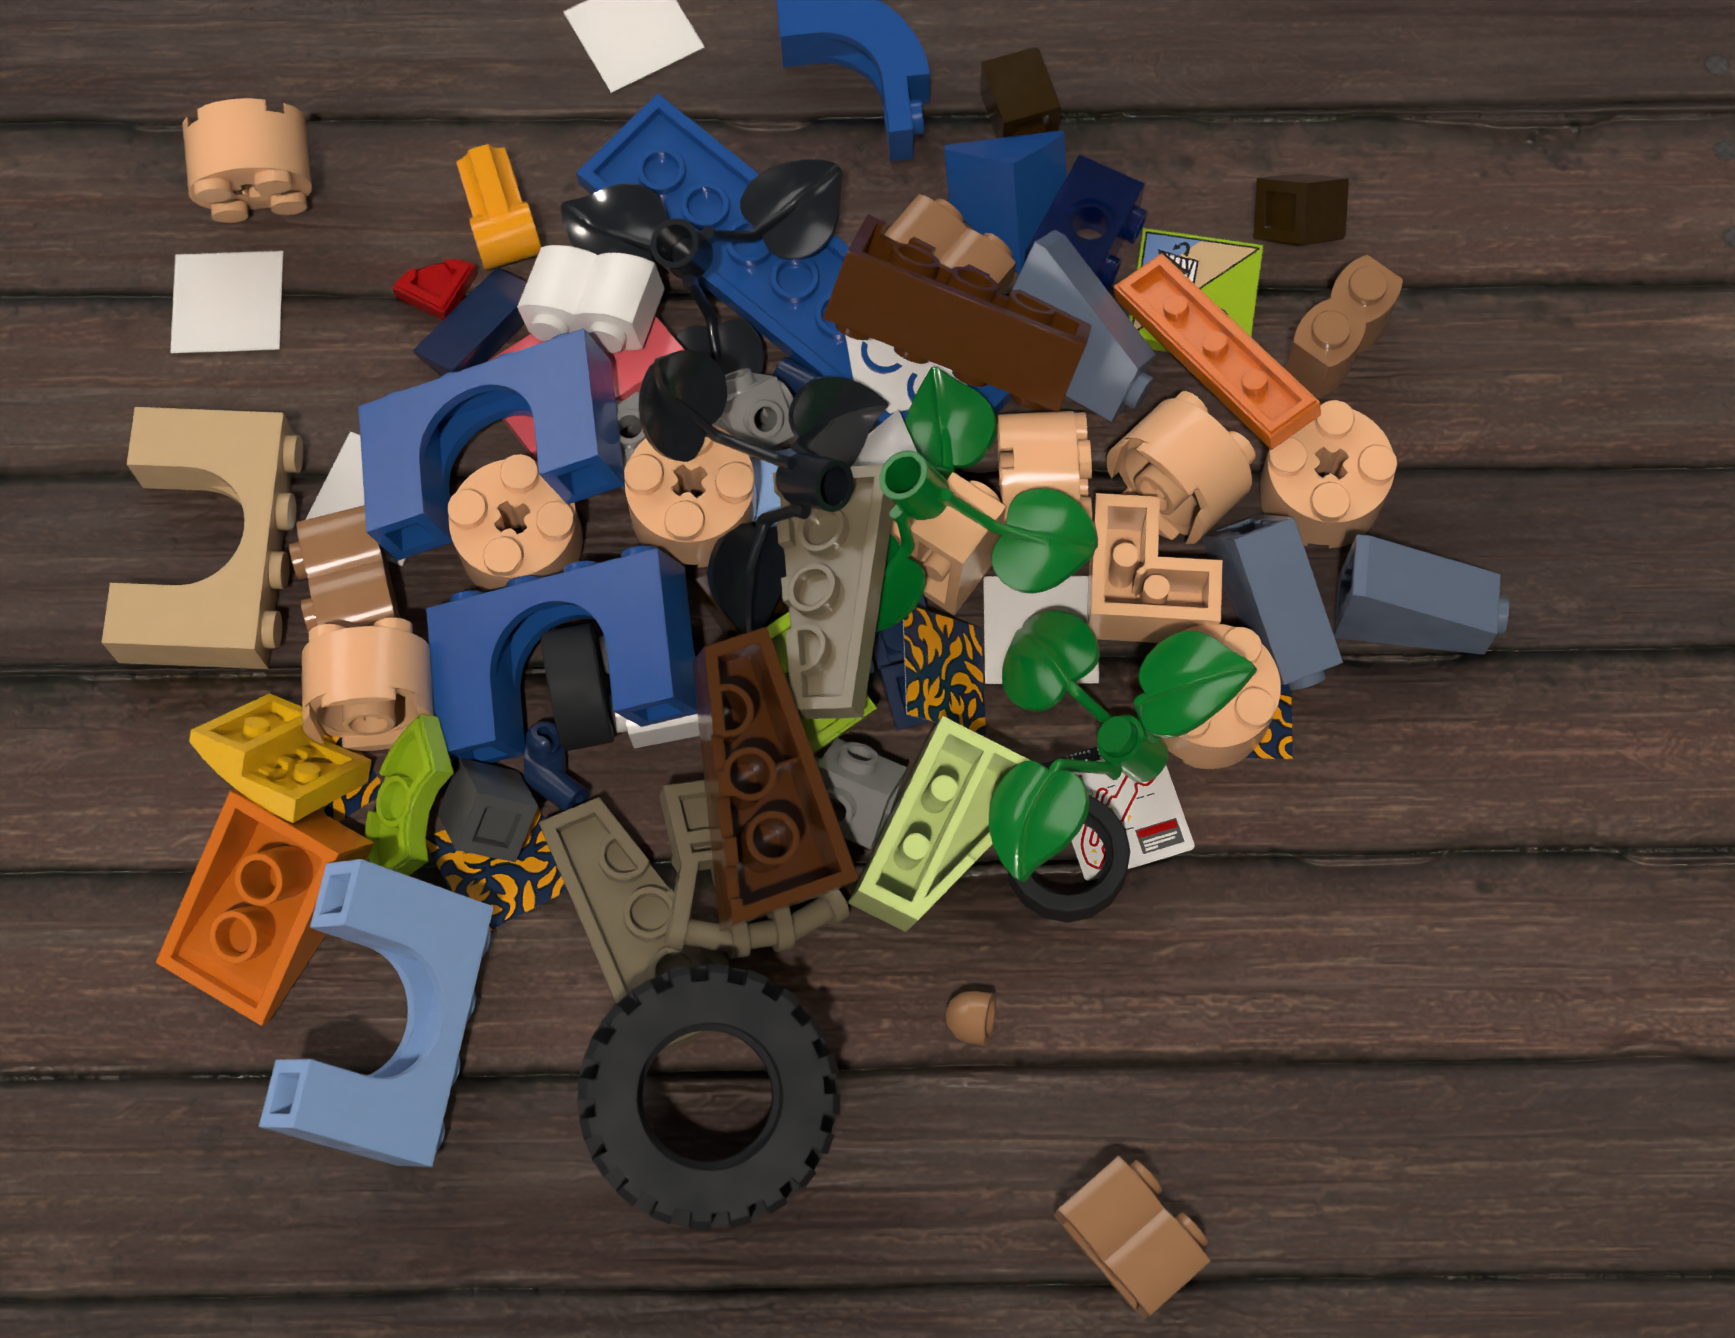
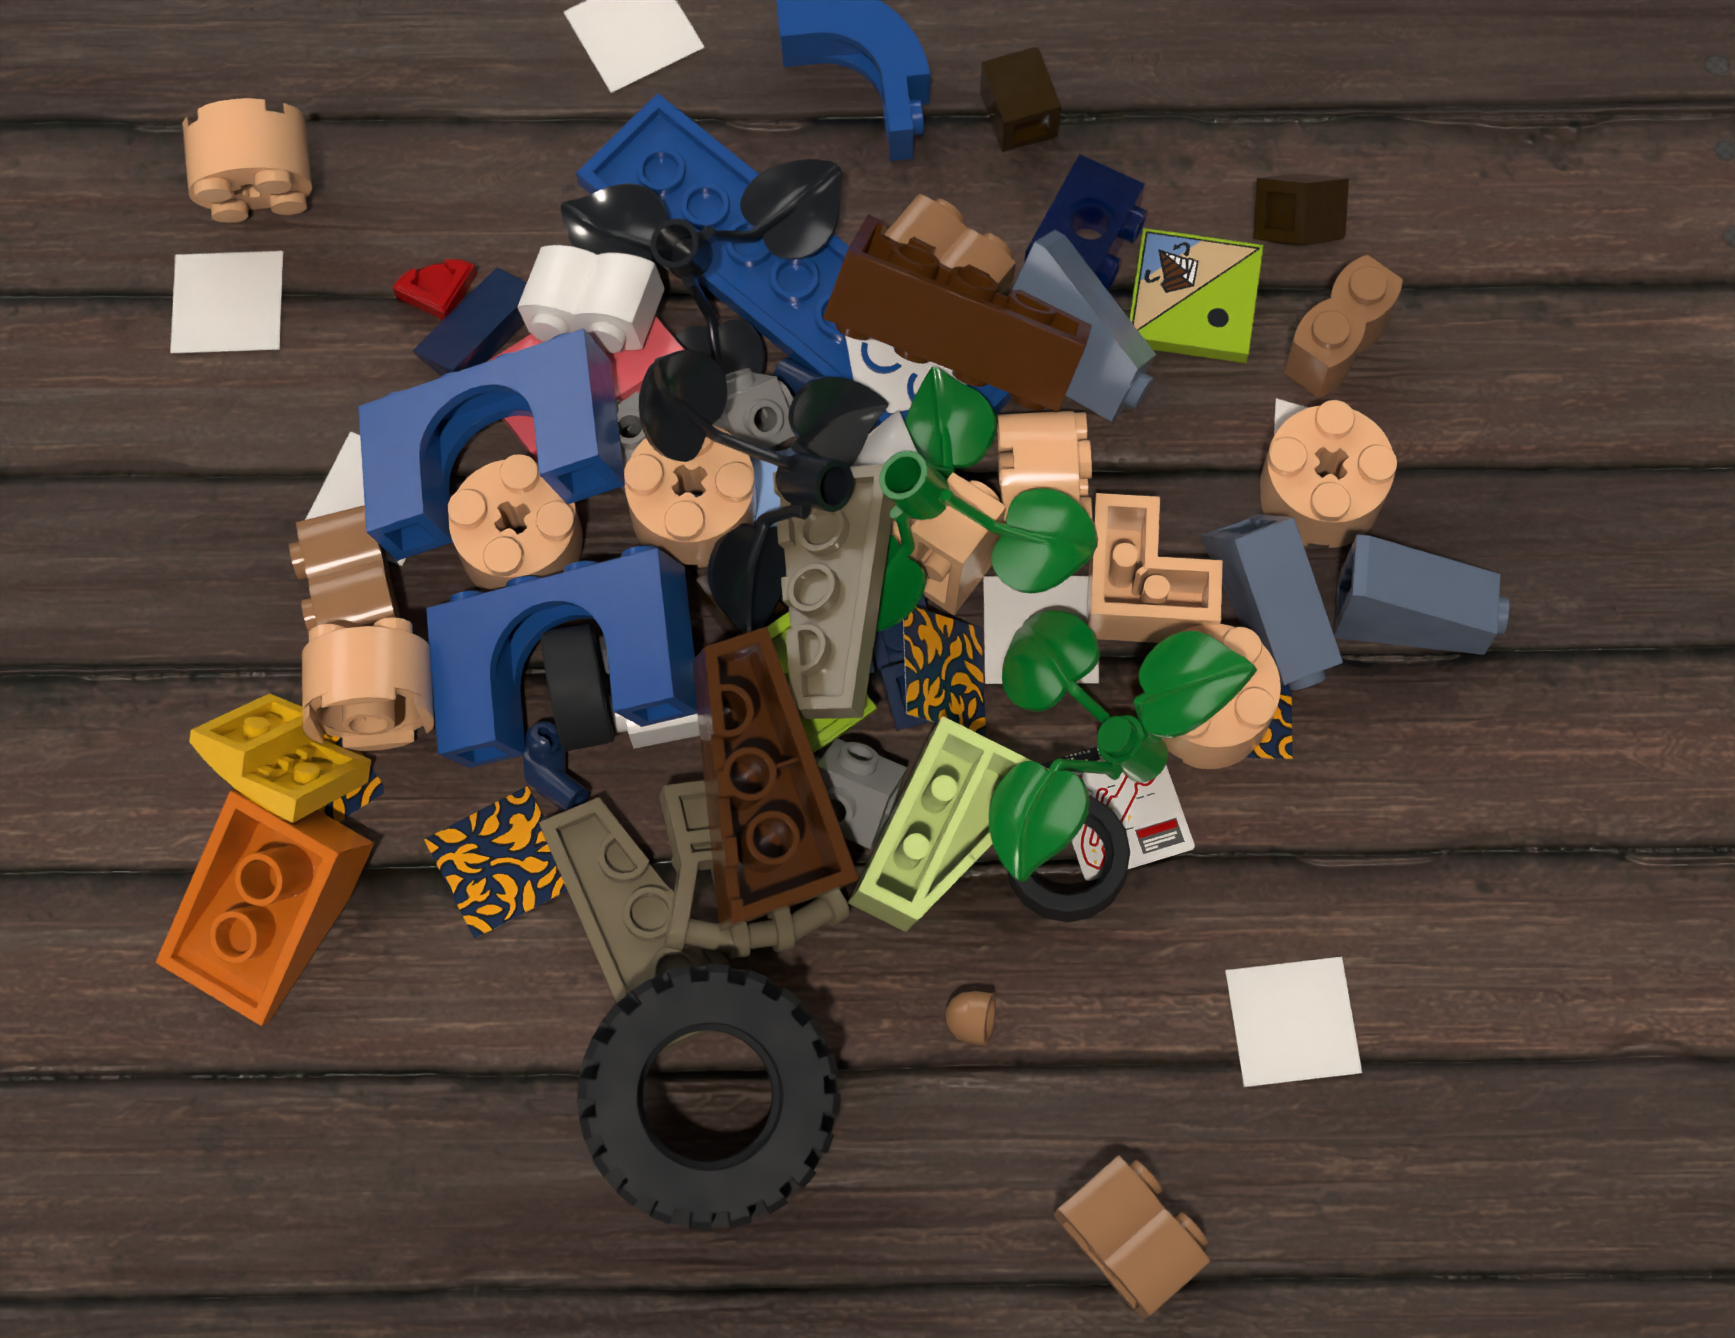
(233, 613): tan arch -> none
(413, 775): lime tile -> none
(437, 950): light blue arch -> none
(487, 810): dark grey panel -> none
(499, 219): light orange piece -> none
(1006, 185): blue slope -> none
(1185, 462): light nougat brick -> none
(1217, 351): orange tile -> none
(1293, 1021): none -> white sticker

